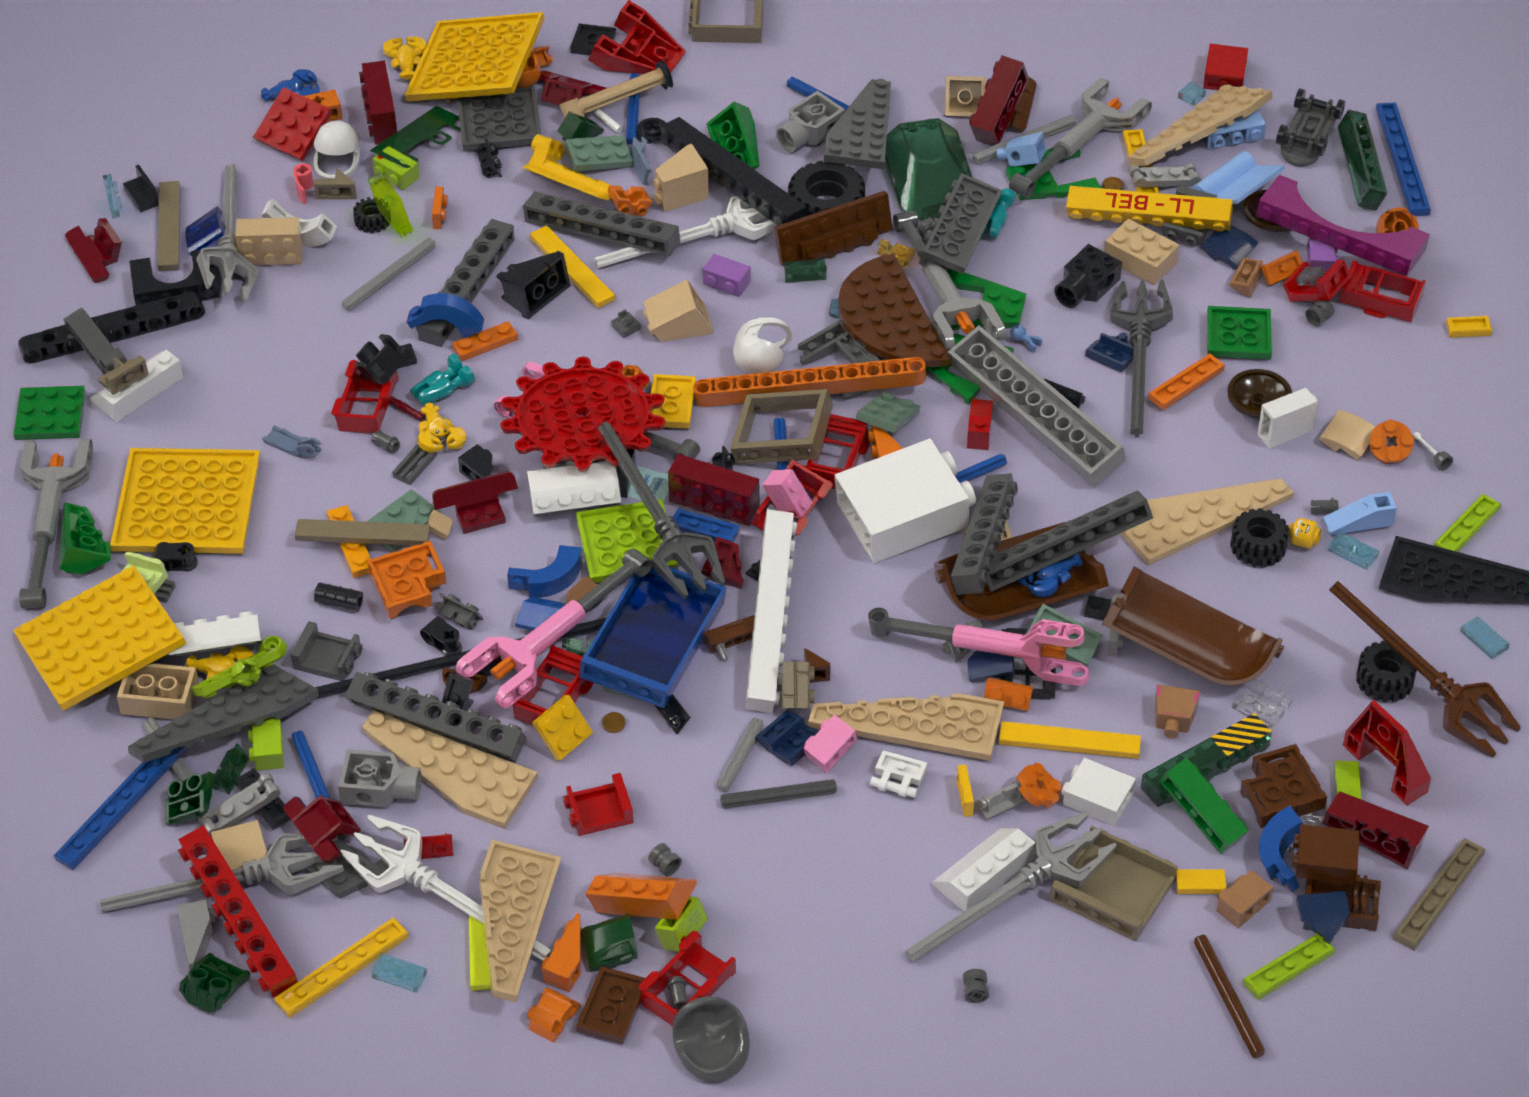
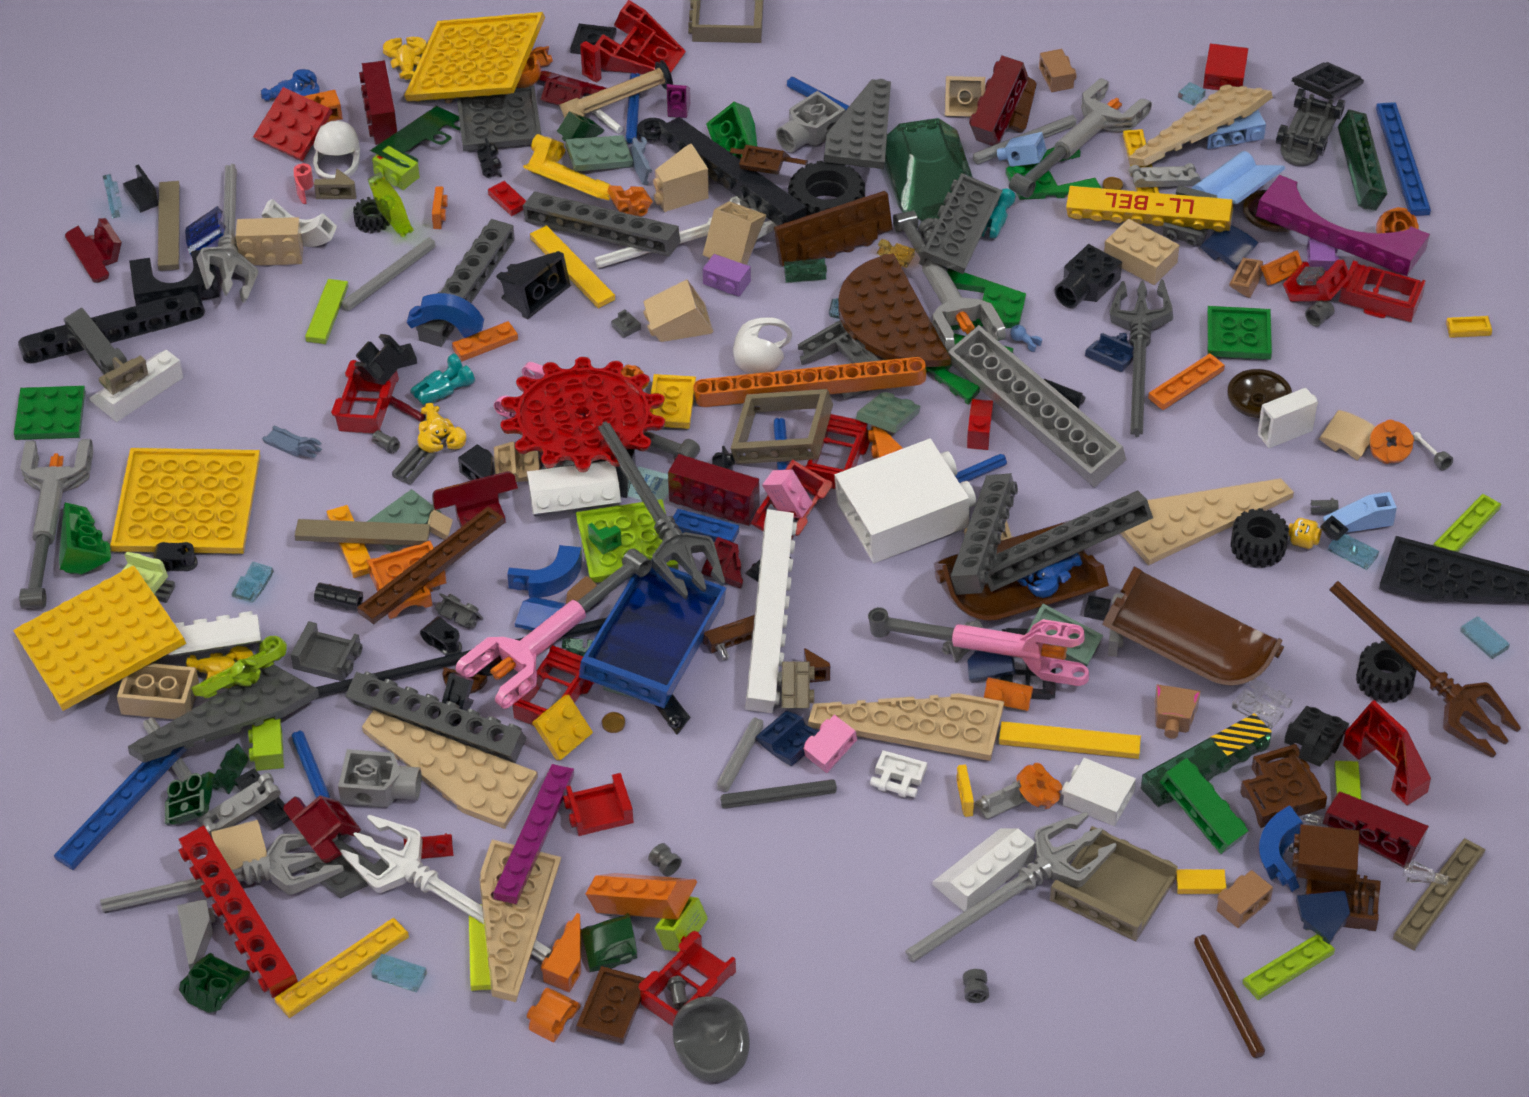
(254, 582): none -> clear light blue slope
(326, 311): none -> lime tile
(430, 565): none -> reddish brown plate
(507, 198): none -> red plate
(508, 459): none -> tan slope
(533, 834): none -> magenta plate
(591, 61): none -> red plate
(605, 538): none -> green panel
(678, 100): none -> magenta slope
(733, 232): none -> tan slope
(764, 159): none -> reddish brown plate
(1057, 70): none -> medium nougat brick
(1317, 733): none -> black plate
(1327, 80): none -> black piece
(1333, 528): none -> black slope
(1419, 873): none -> clear cone

